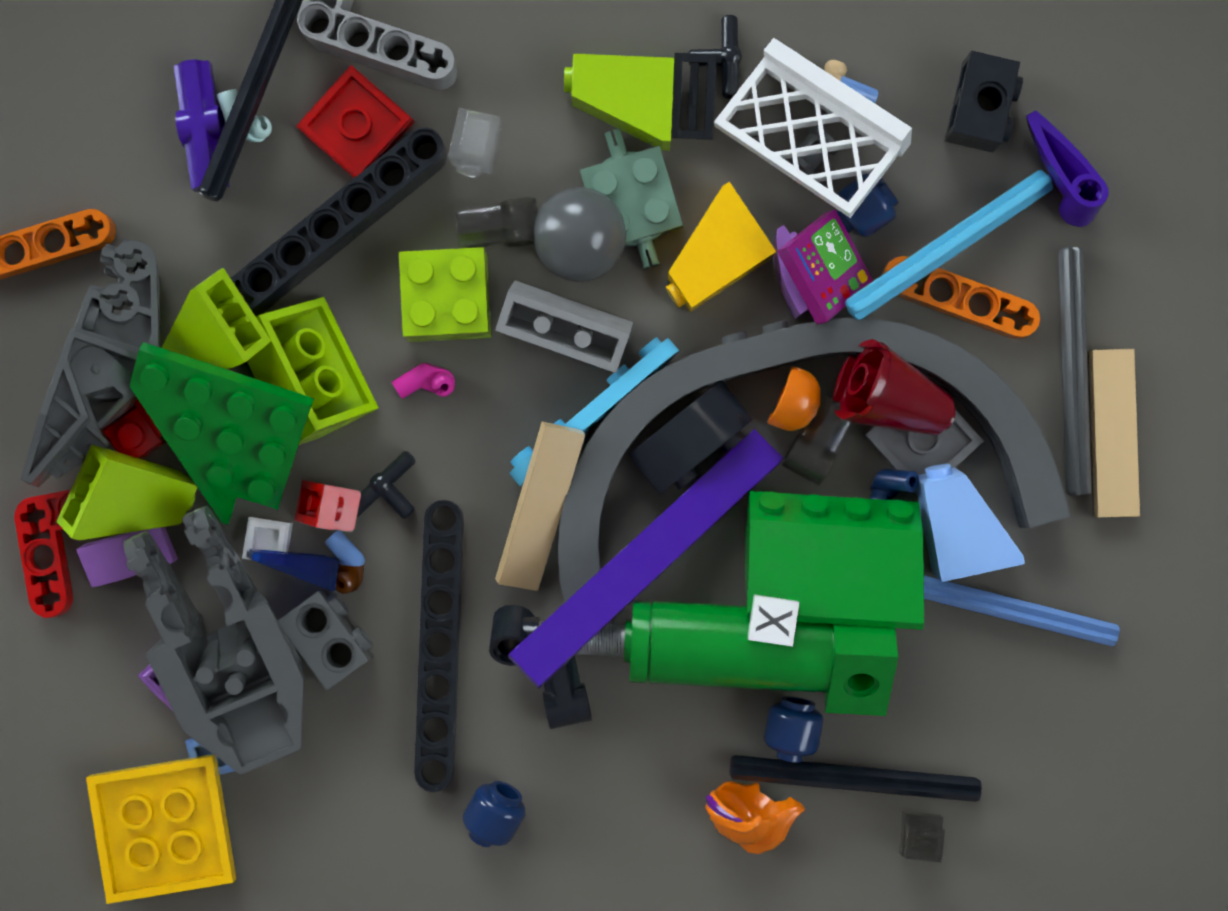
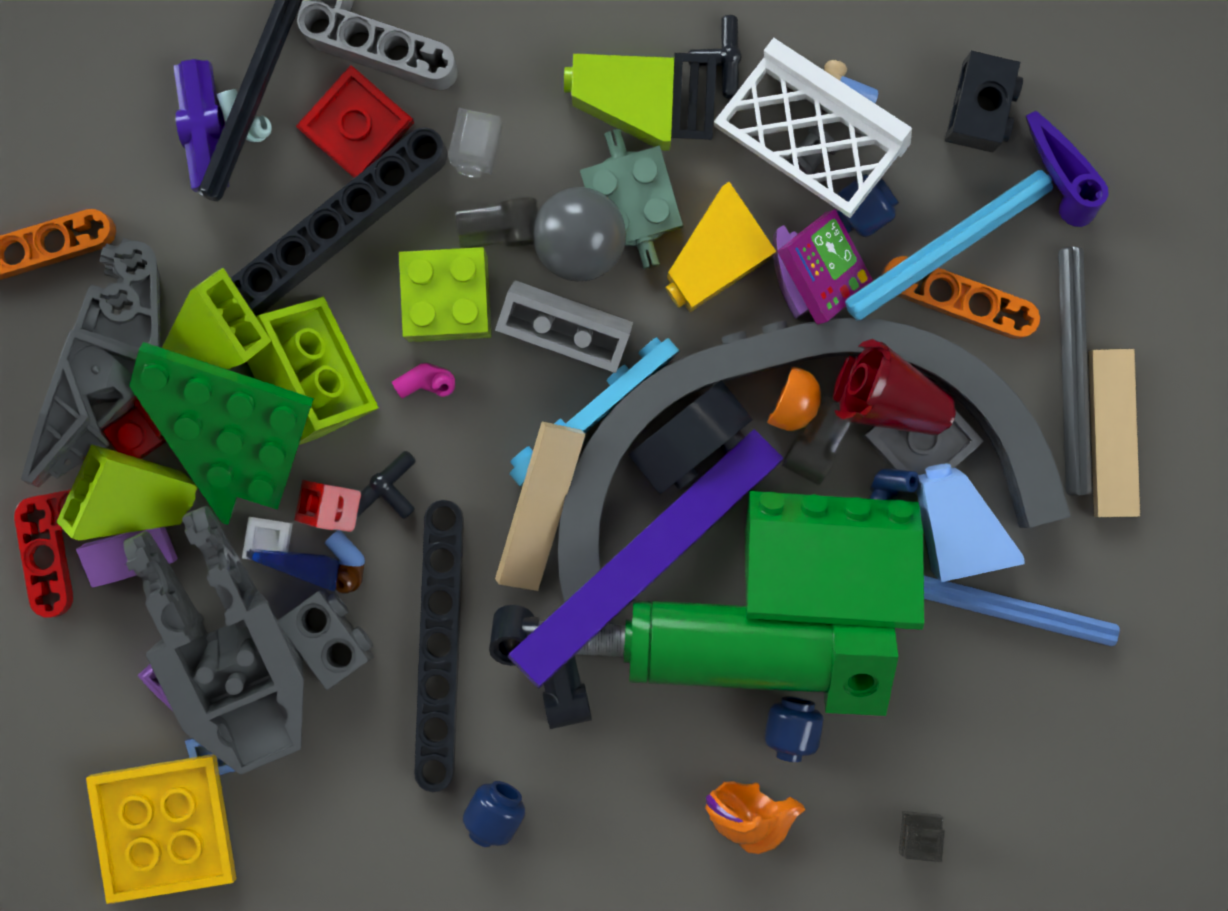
(773, 620): white tile -> none
(855, 778): black axle -> none

